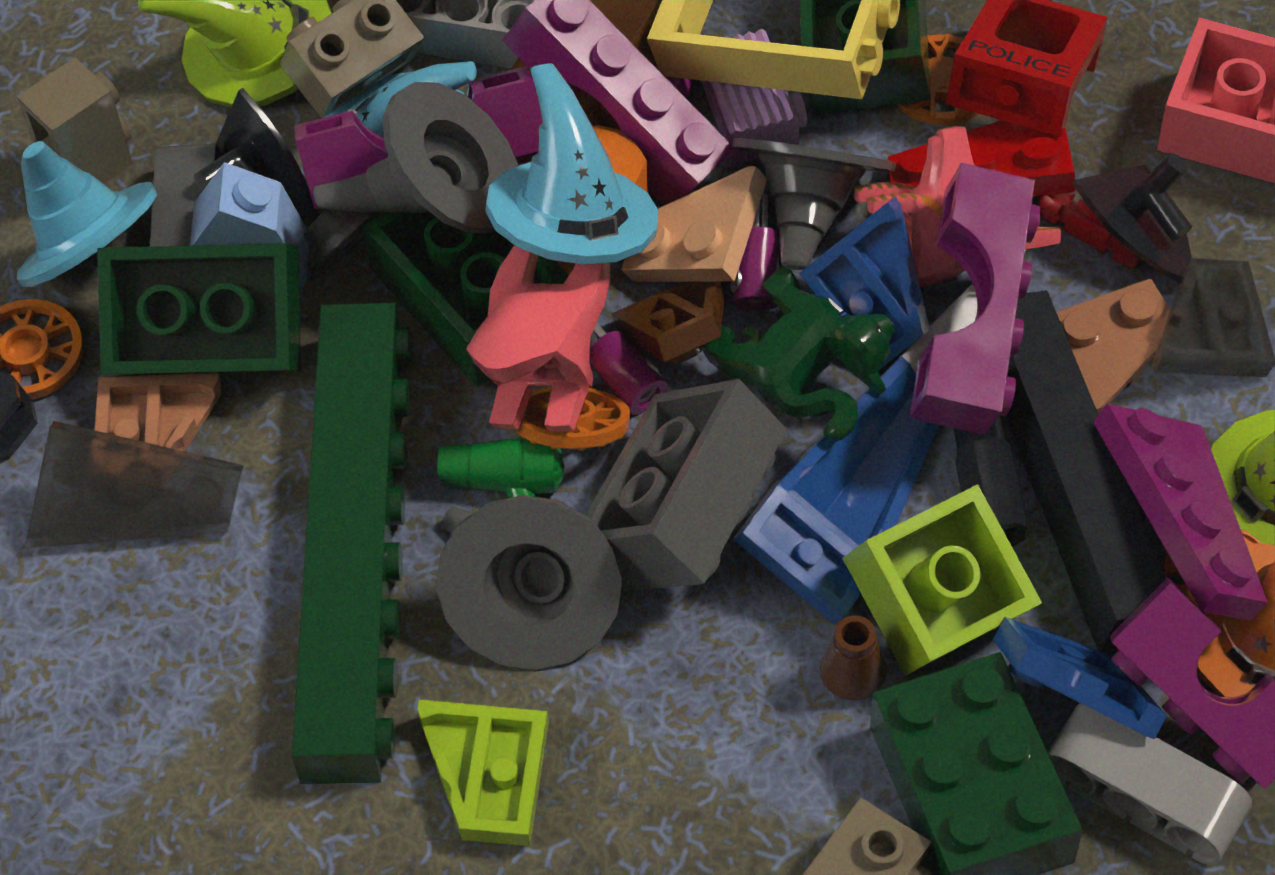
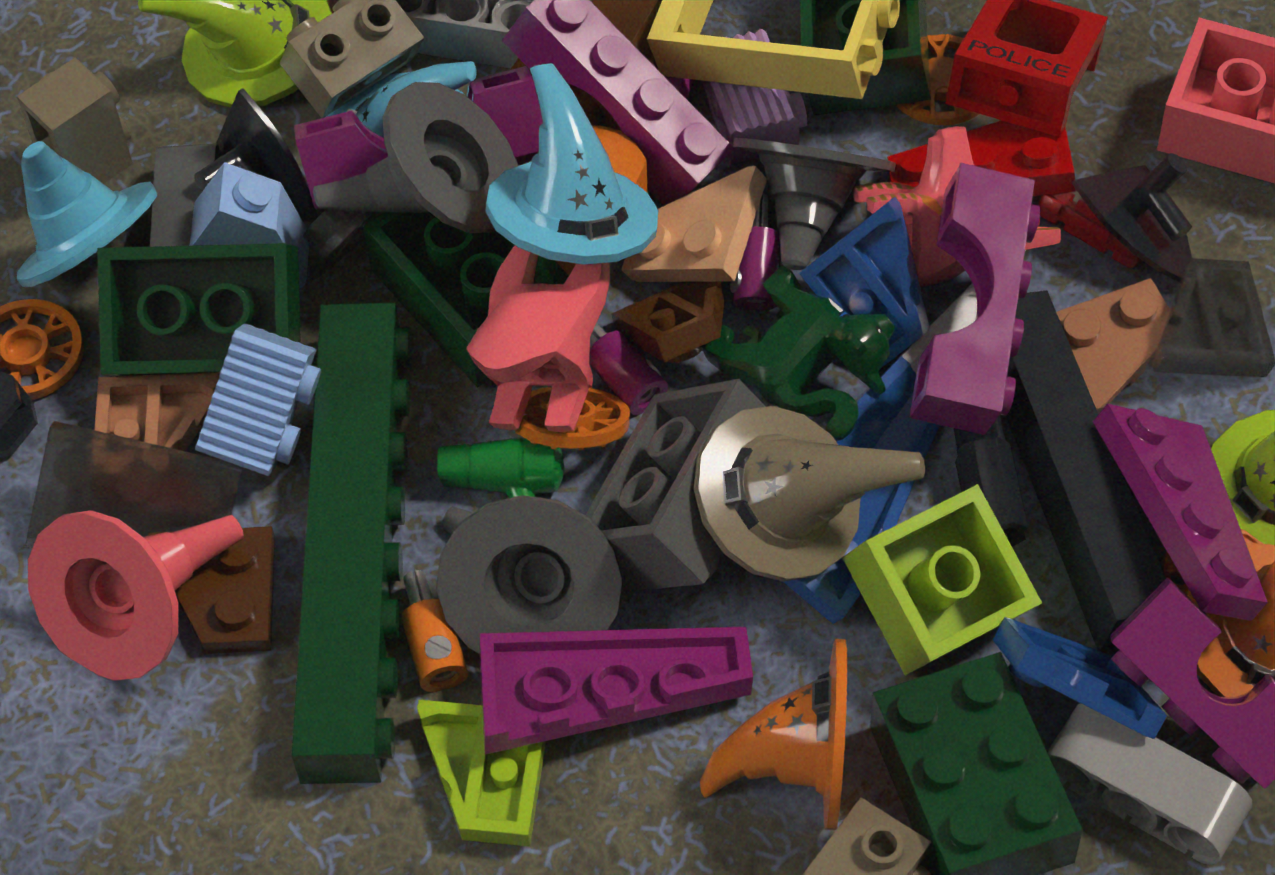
(112, 592): none -> coral piece
(233, 595): none -> reddish brown wing
(258, 399): none -> light blue brick
(431, 639): none -> orange piece
(596, 679): none -> magenta wing
(785, 491): none -> dark tan piece
(793, 739): none -> orange piece
(853, 661): reddish brown cone -> none

